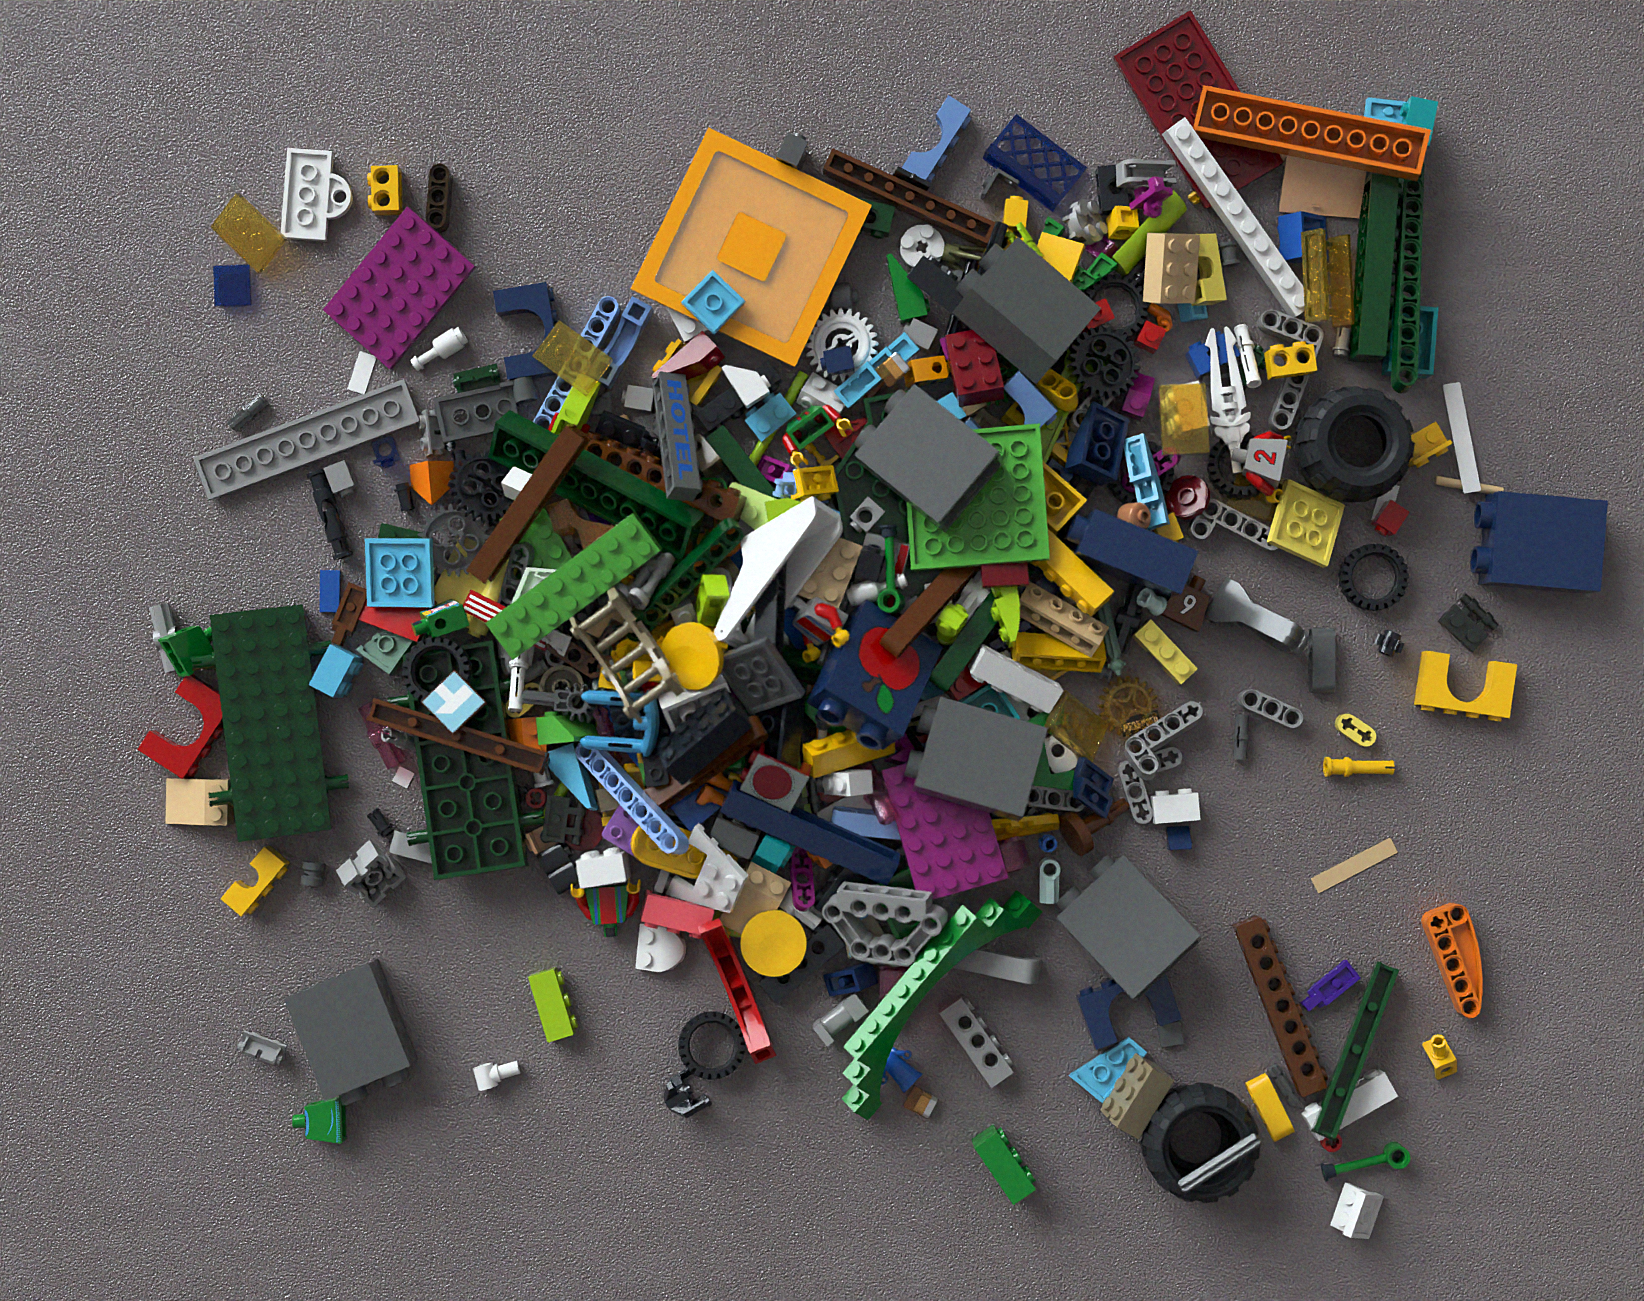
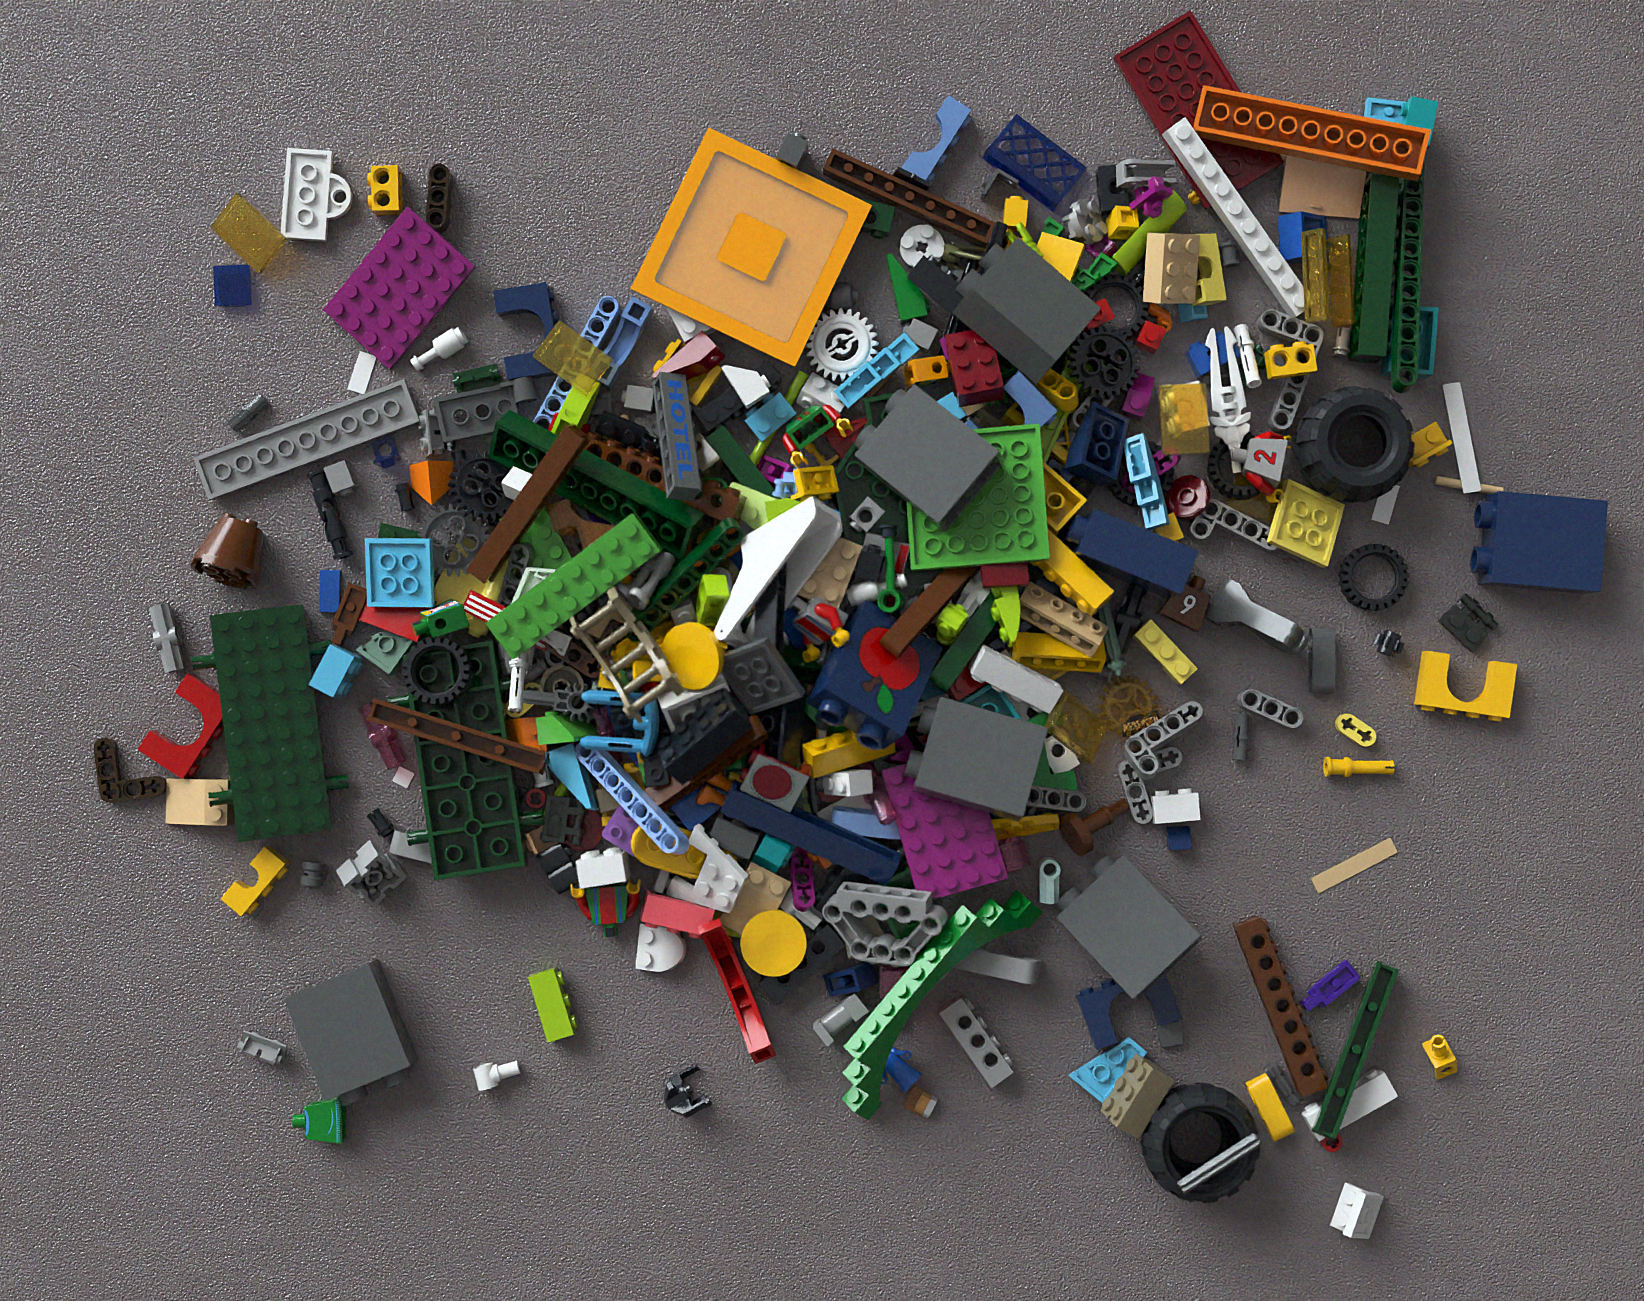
(119, 785): none -> dark brown beam
(184, 644): green torso -> none
(231, 553): none -> reddish brown cone
(399, 739): light grey pin -> none
(454, 702): tile -> none
(684, 1045): black tyre -> none
(713, 302): medium azure plate -> none
(837, 361): dark blue brick -> none
(892, 369): clear orange piece -> none
(1004, 1163): green brick -> none
(1052, 845): blue pin -> none
(1092, 787): dark blue slope -> none
(1136, 514): nougat head -> none
(1154, 603): light aqua bush -> none
(1330, 1170): green piece -> none
(1389, 518): red brick -> none
(1463, 948): orange beam -> none

